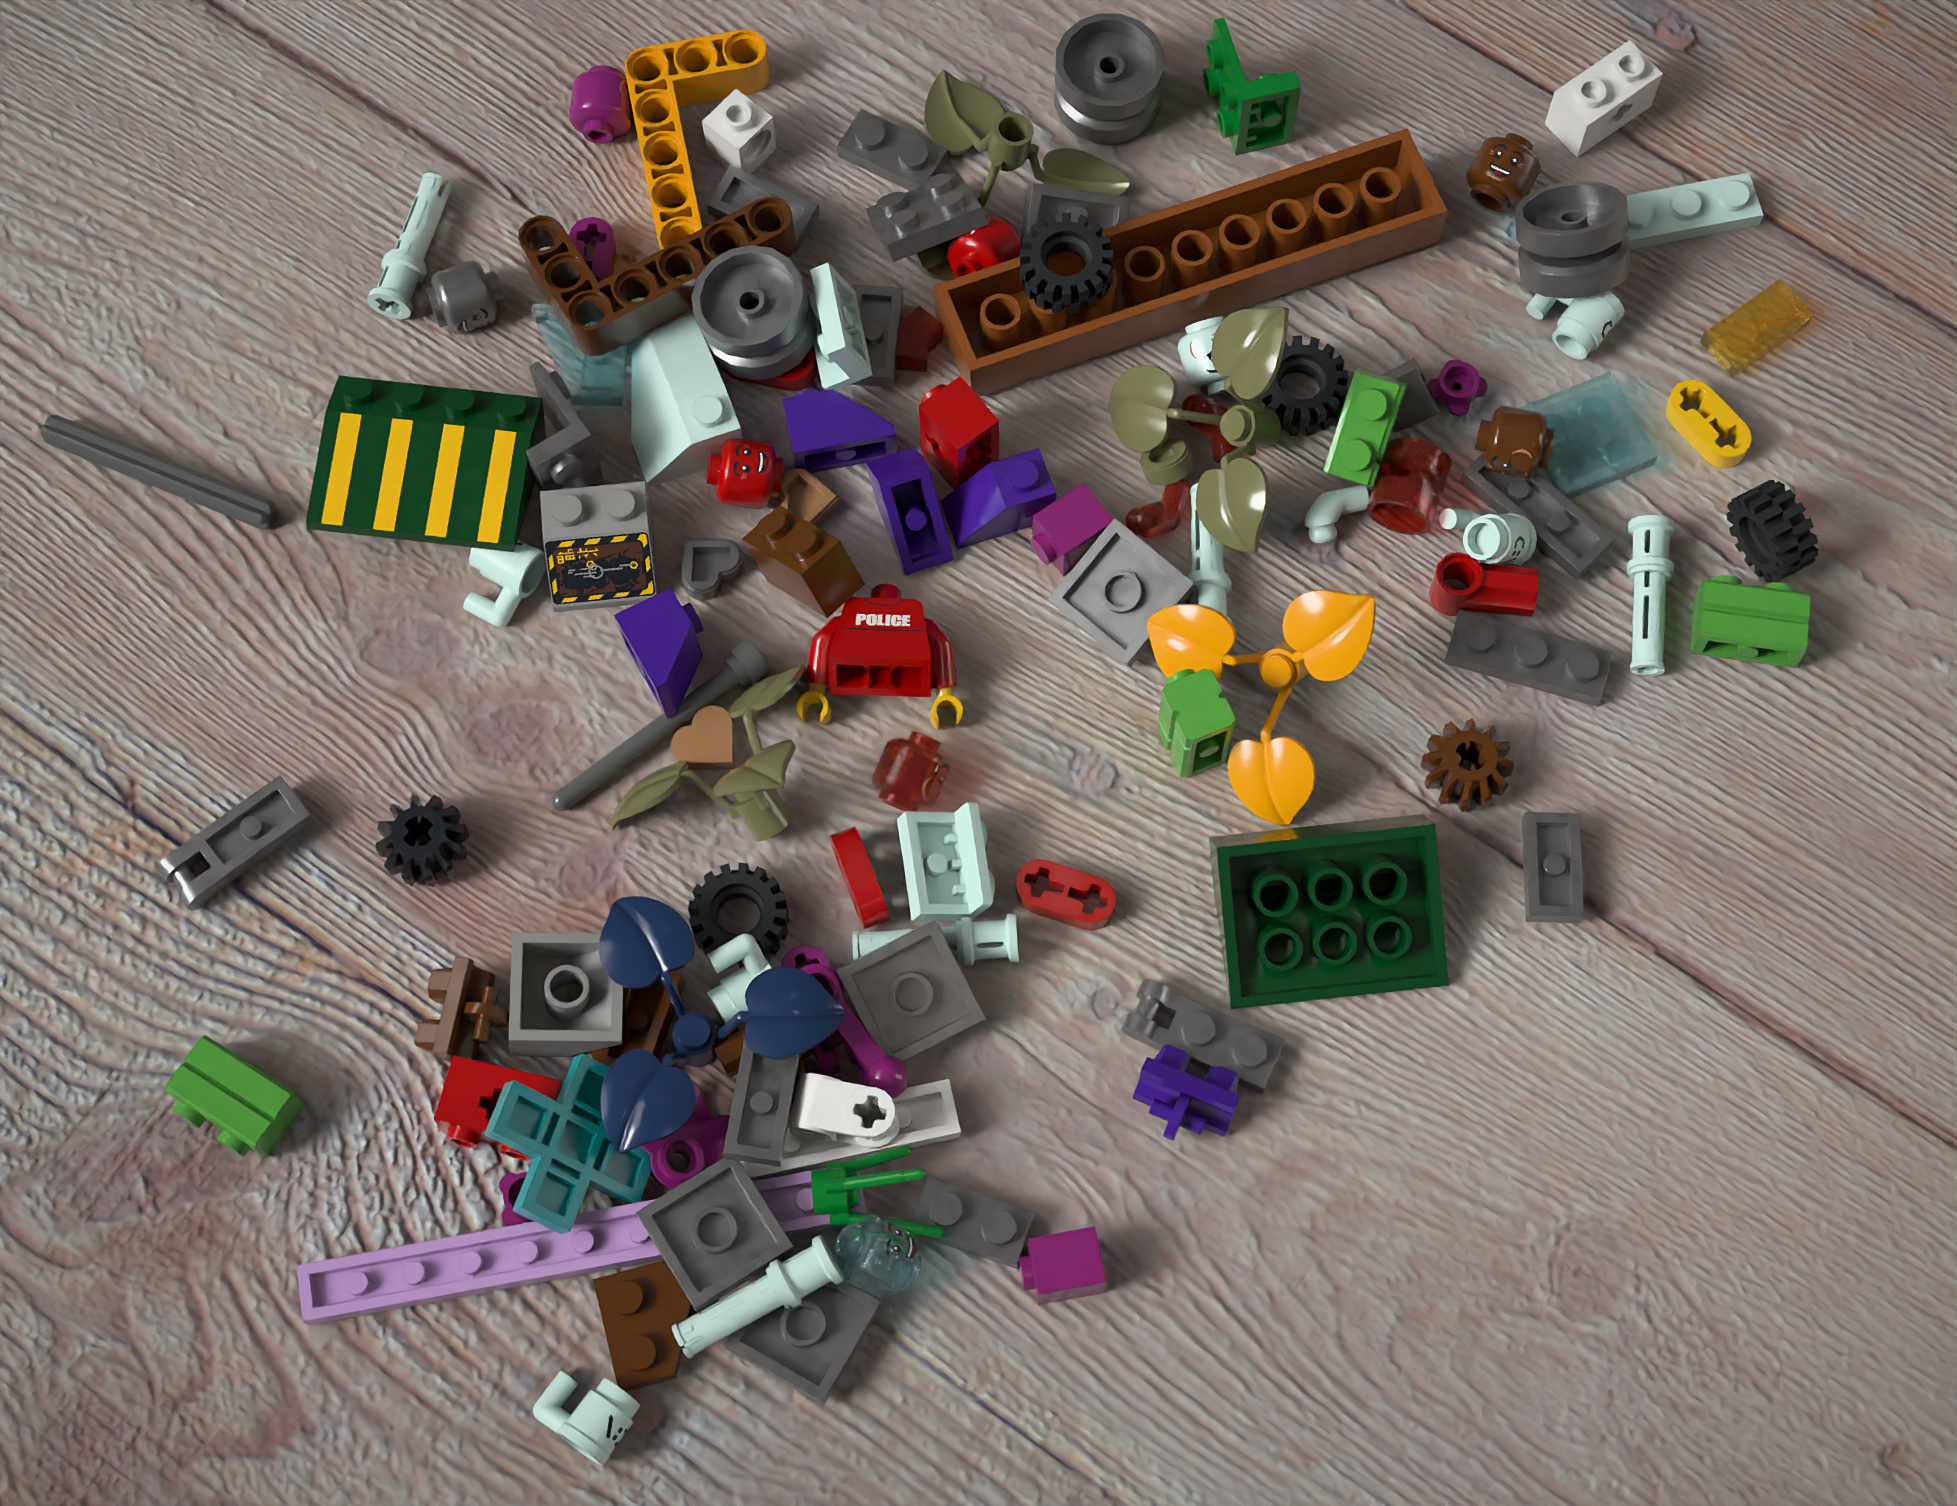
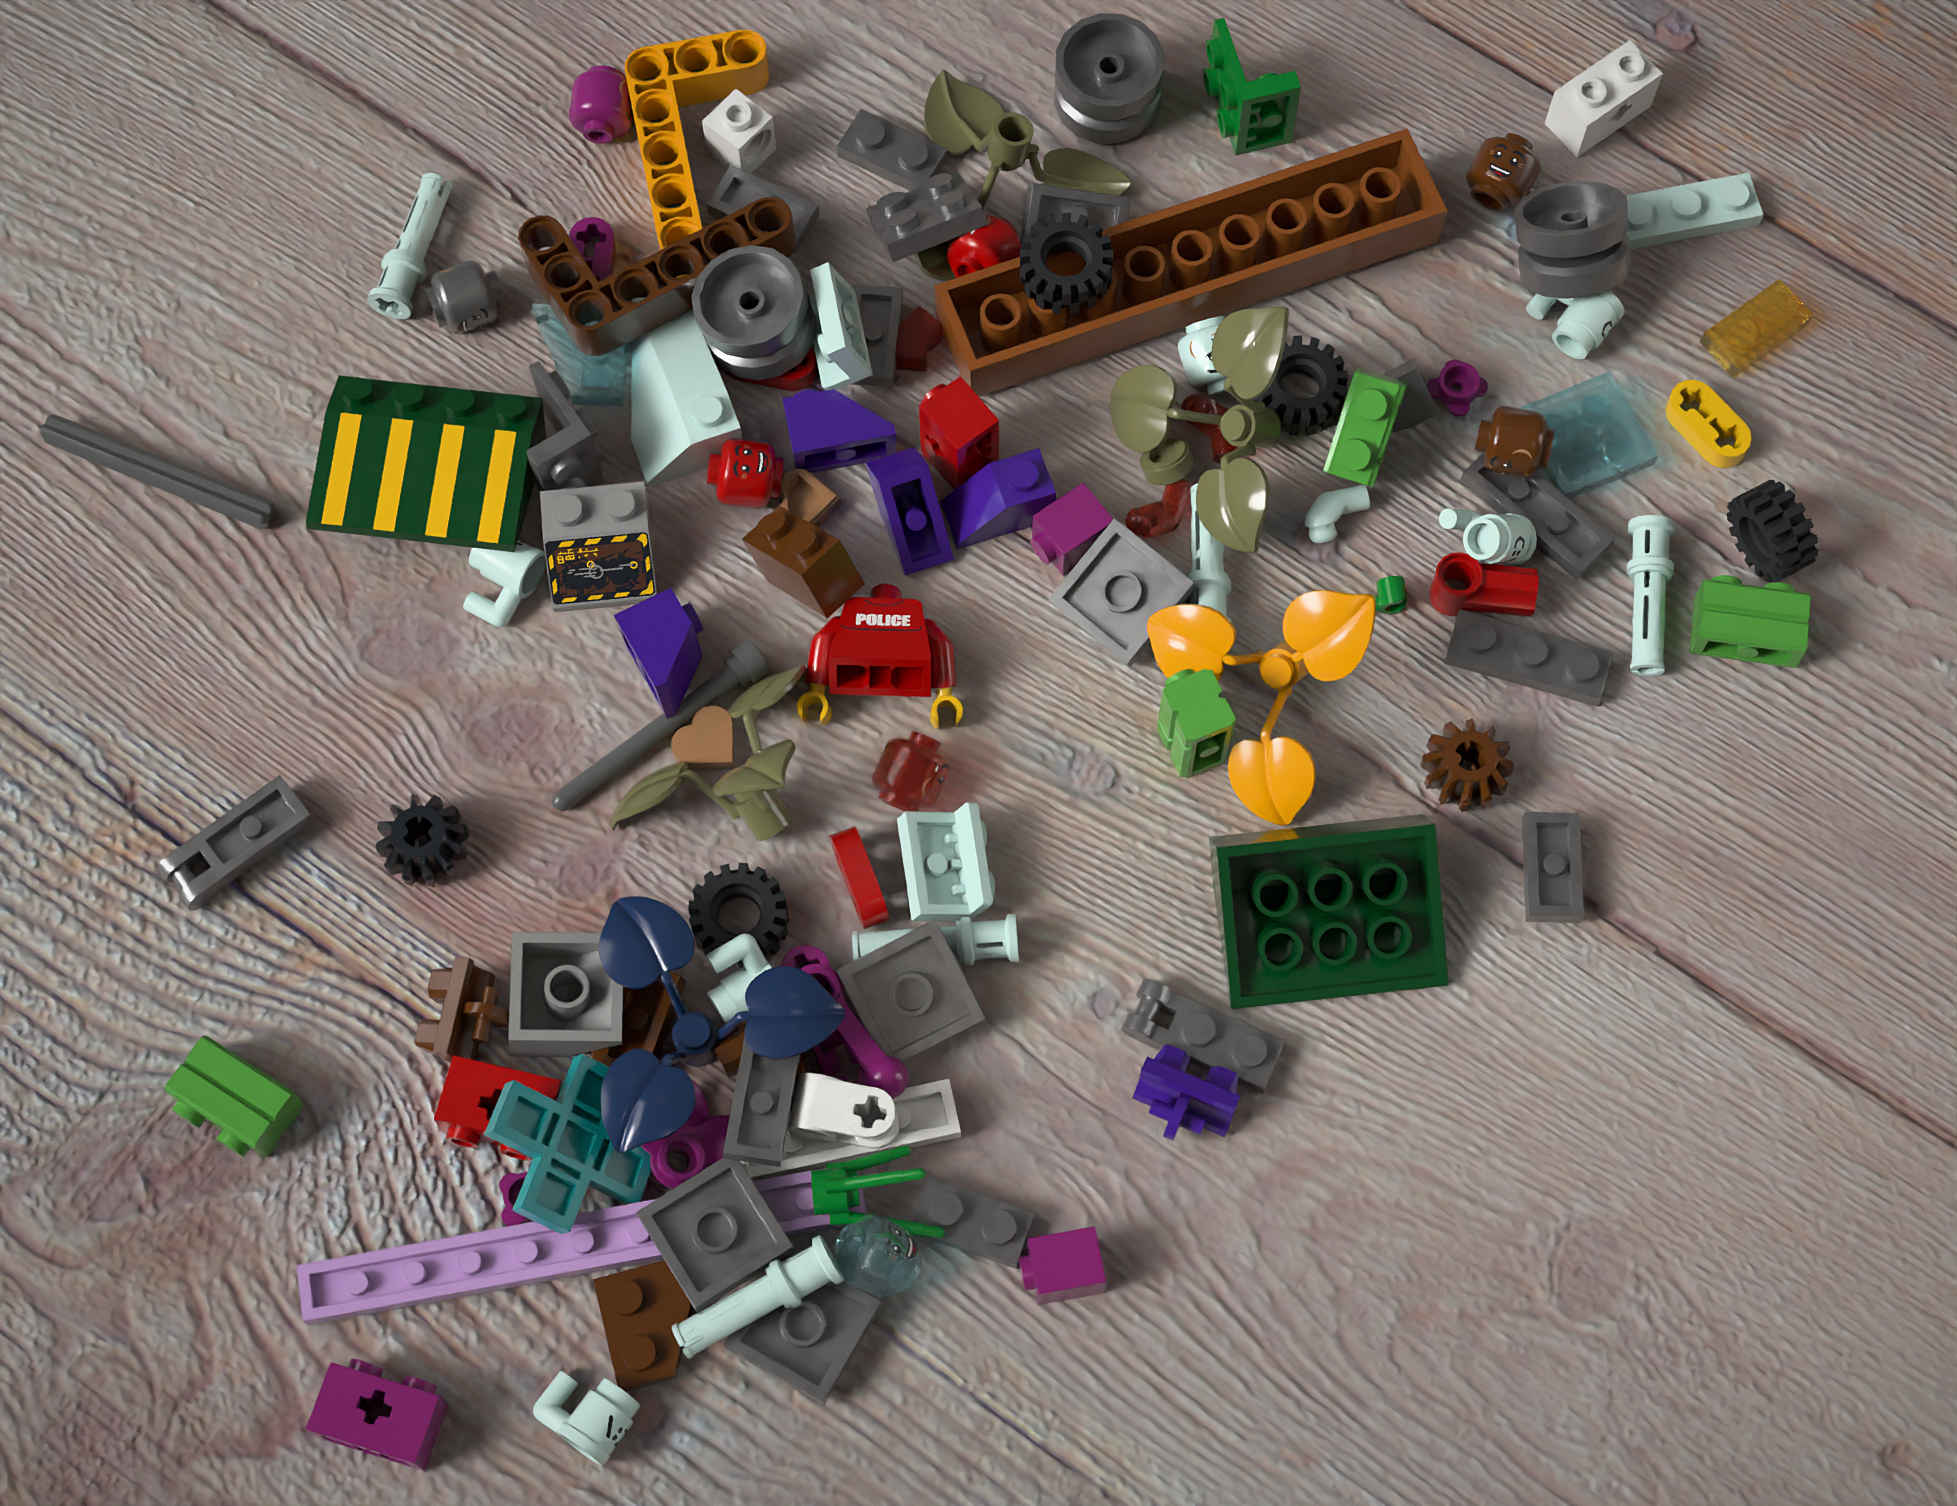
(403, 1438): none -> magenta brick
(708, 565): flat silver tile -> none
(1068, 882): red beam -> none
(1391, 595): none -> green hand
(1409, 486): clear red wheel -> none

